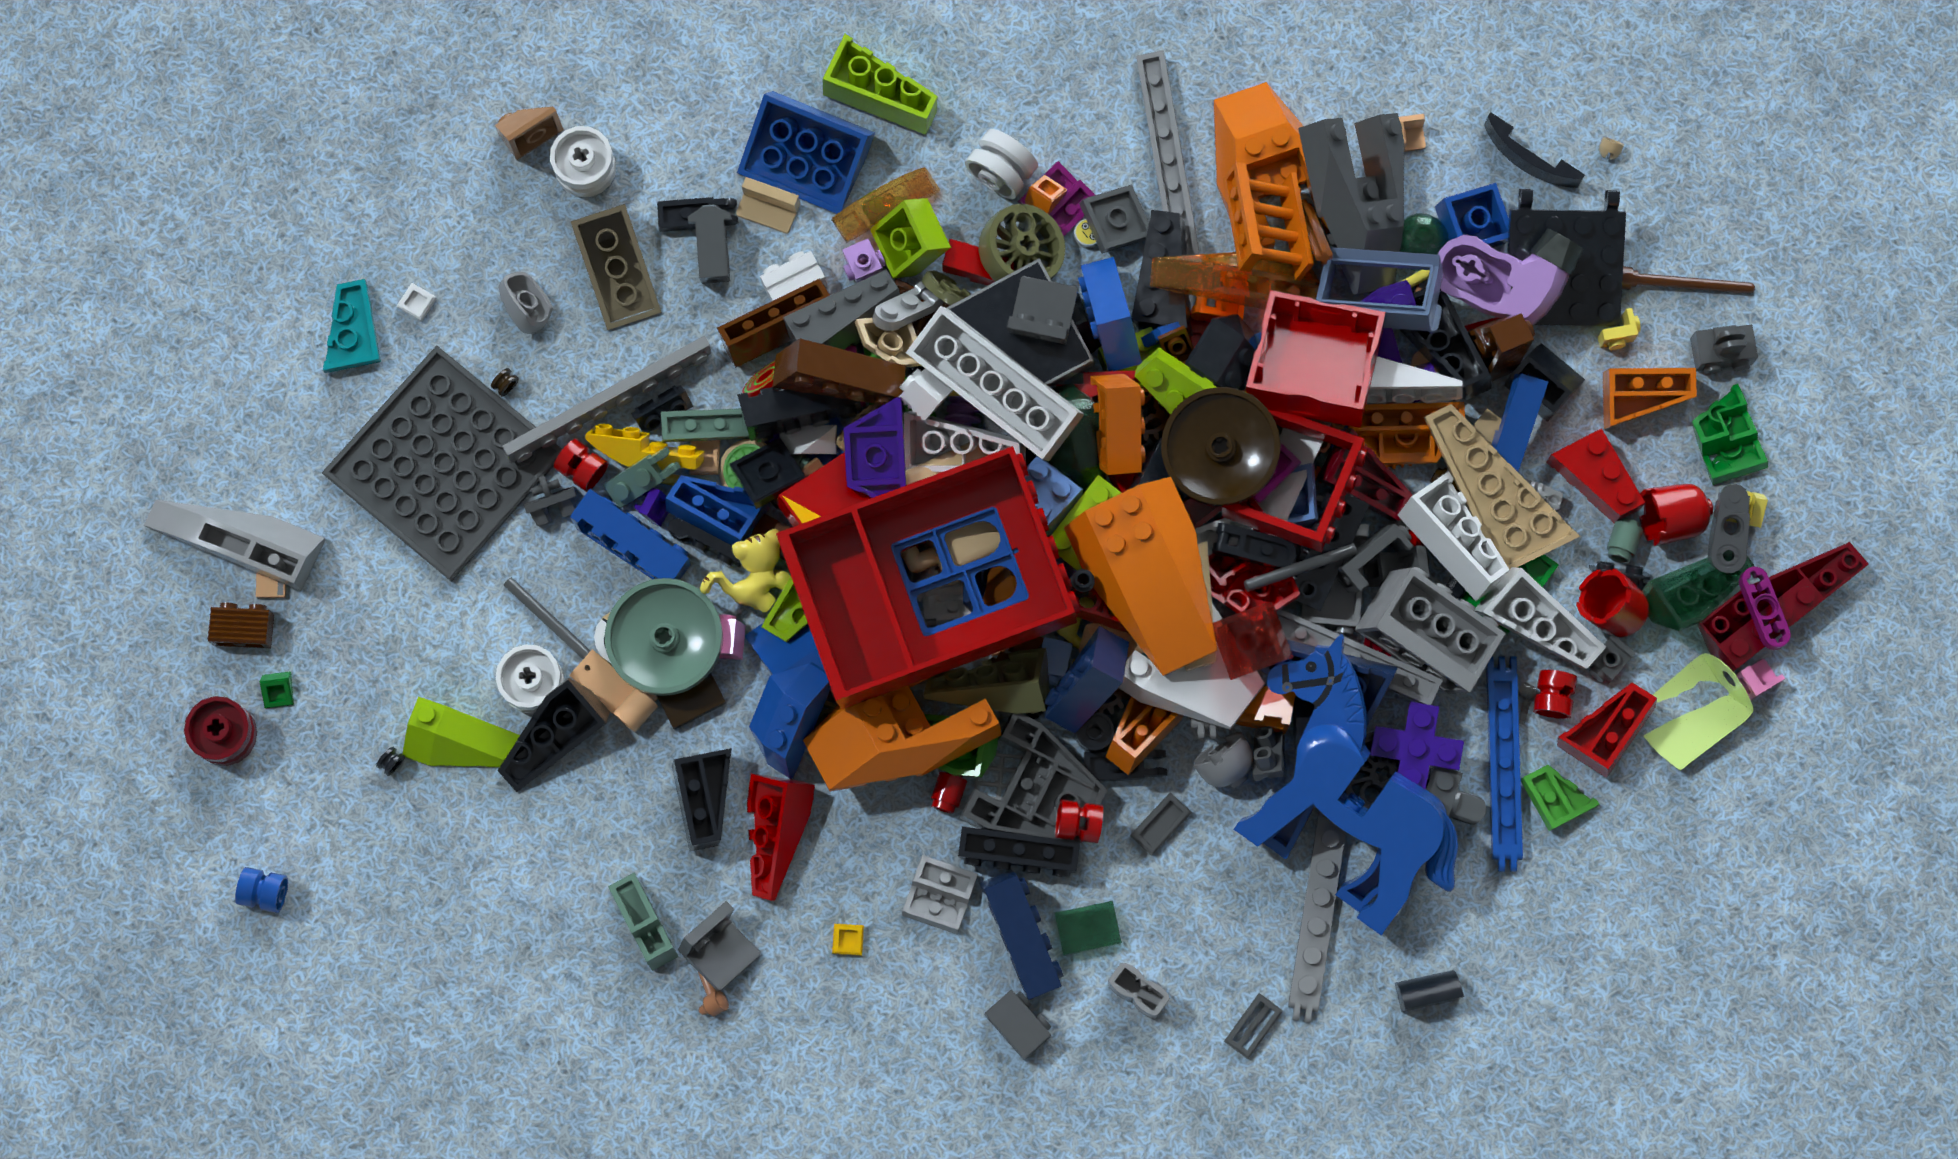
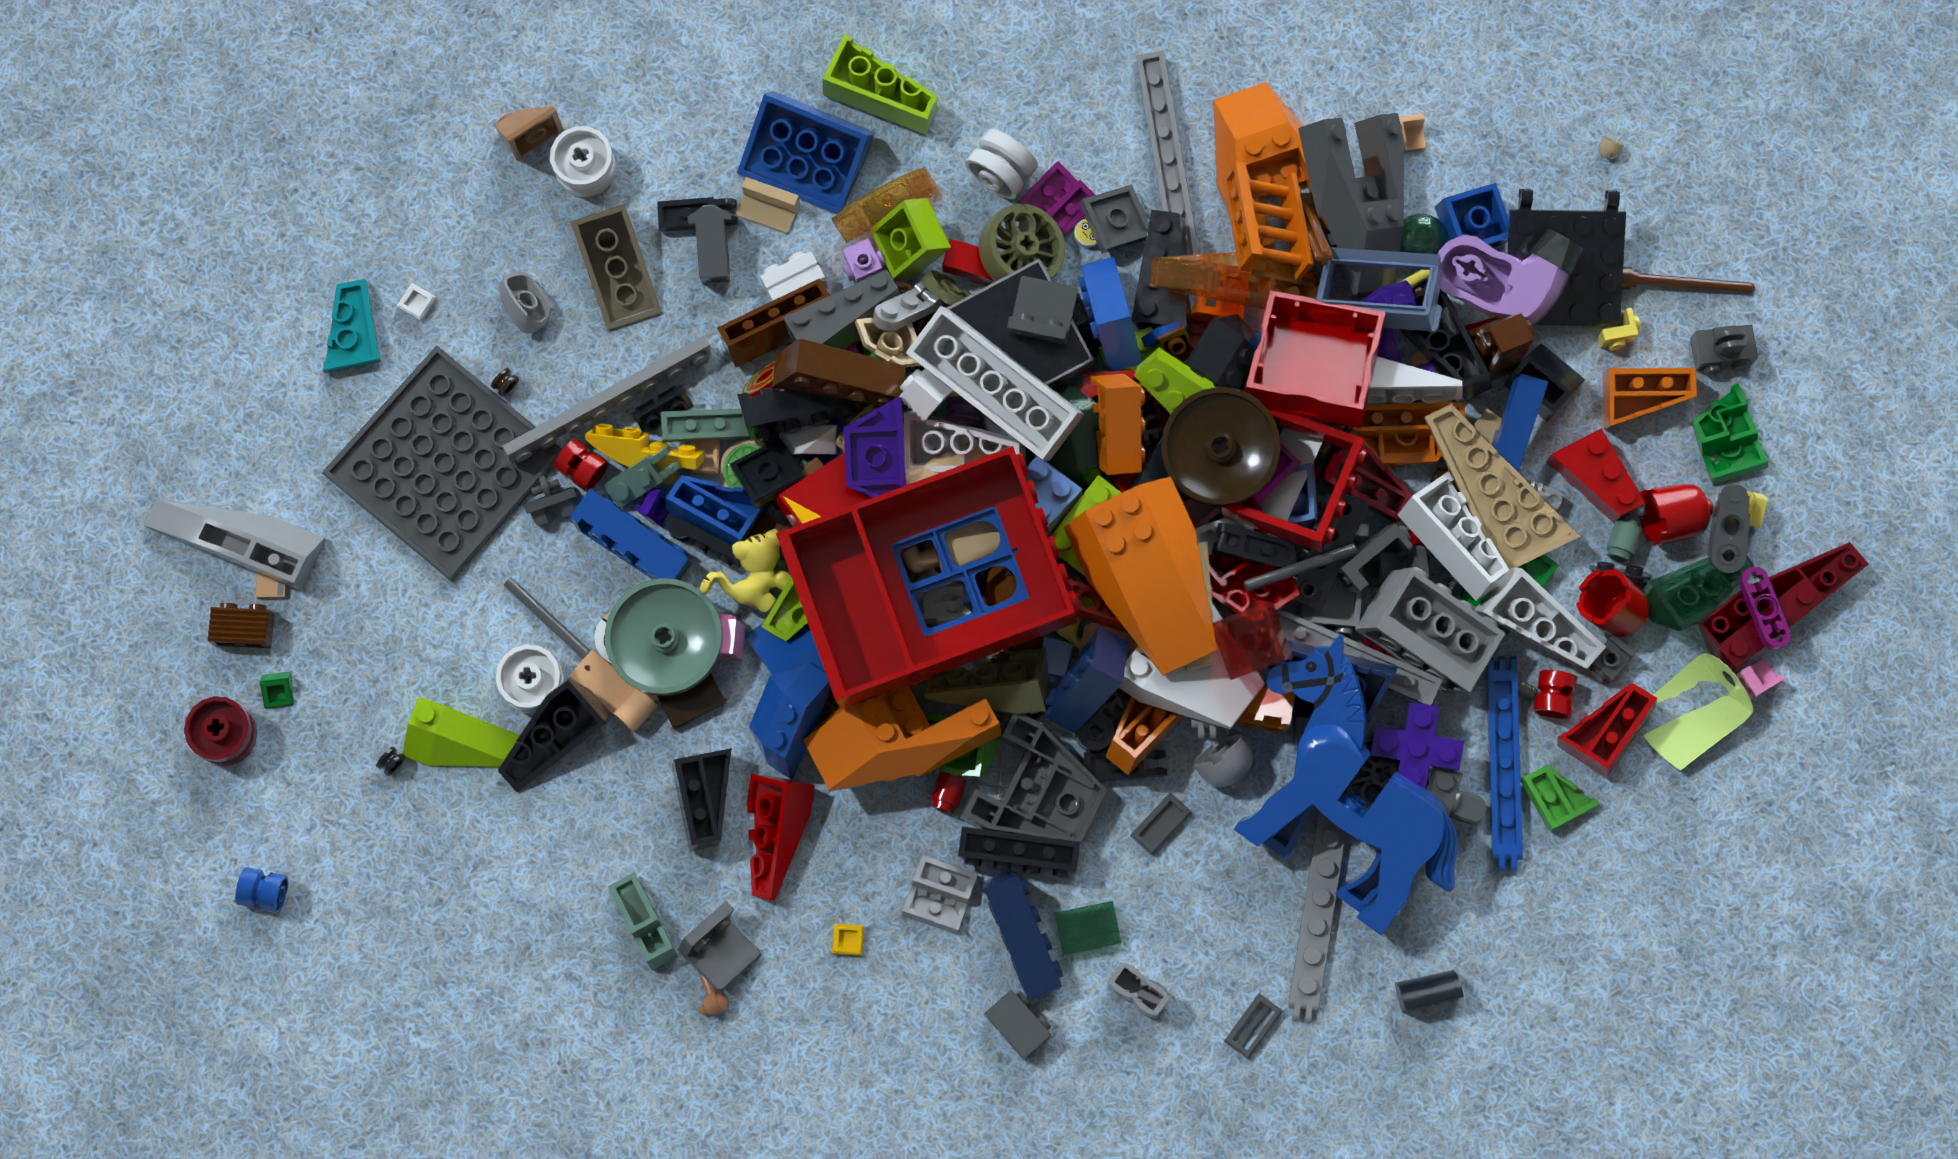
(1045, 194): orange slope -> none
(1069, 817): red wheel -> none
(1085, 577): black pin -> none
(1268, 754): dark grey hips -> none
(1561, 175): black slope -> none

